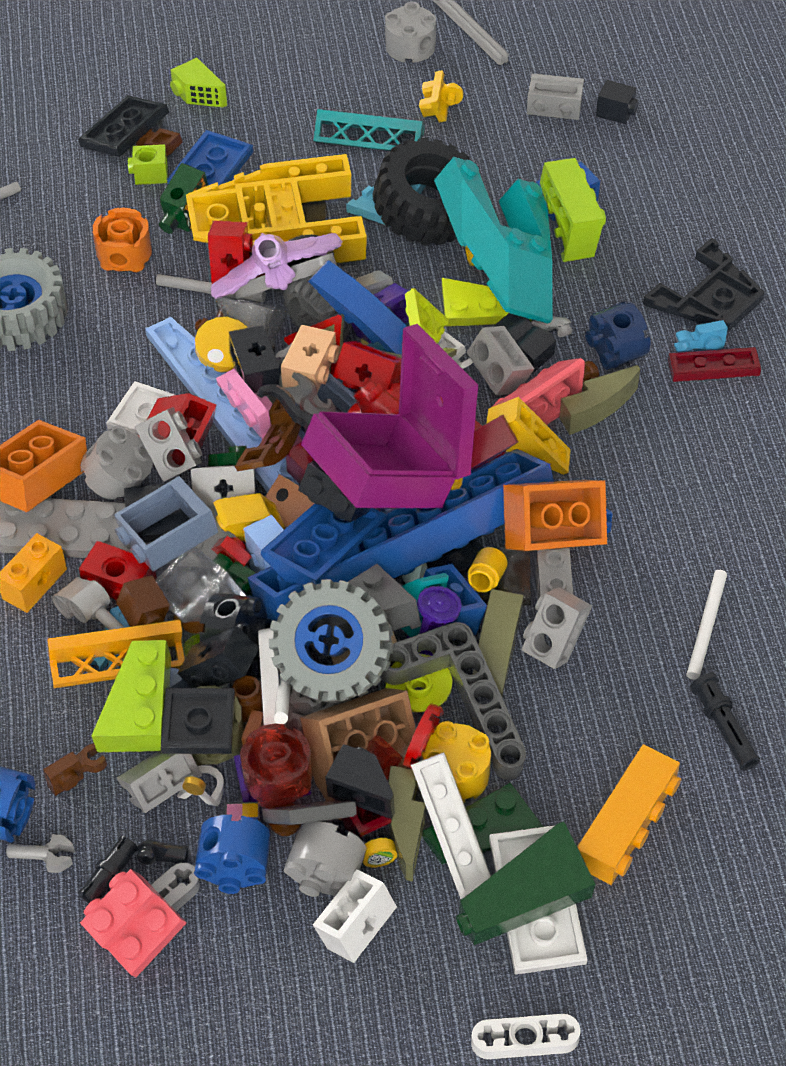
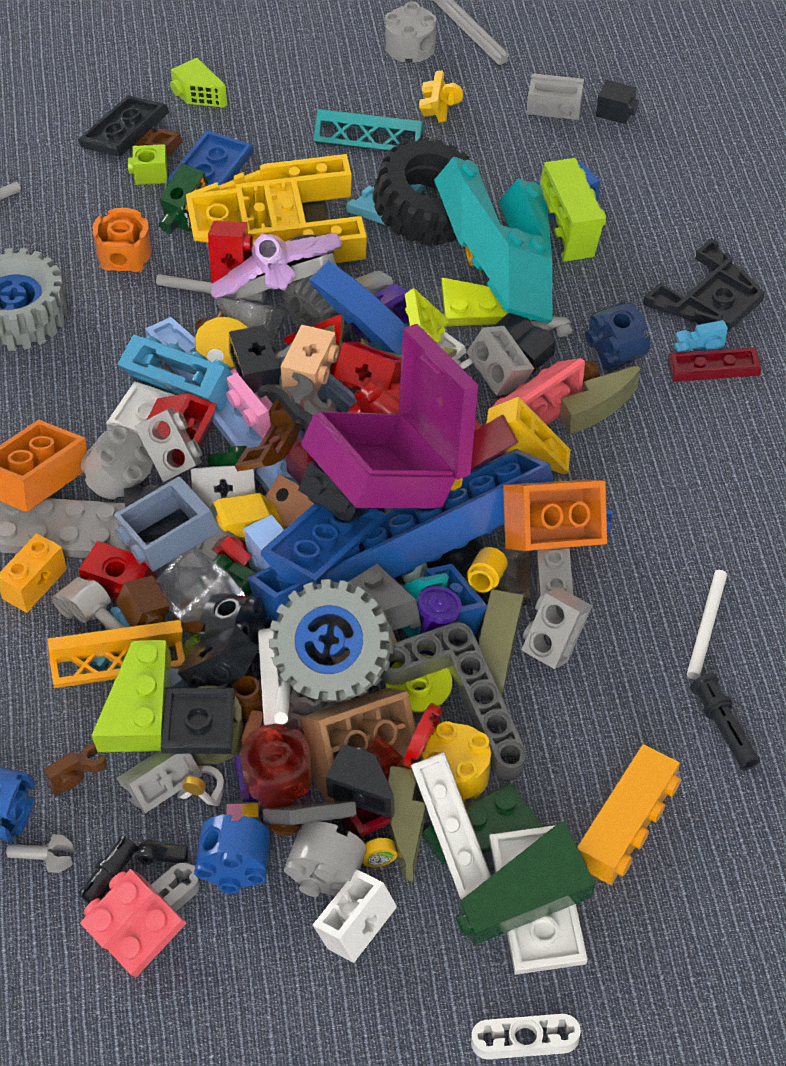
(142, 364): none -> dark azure brick

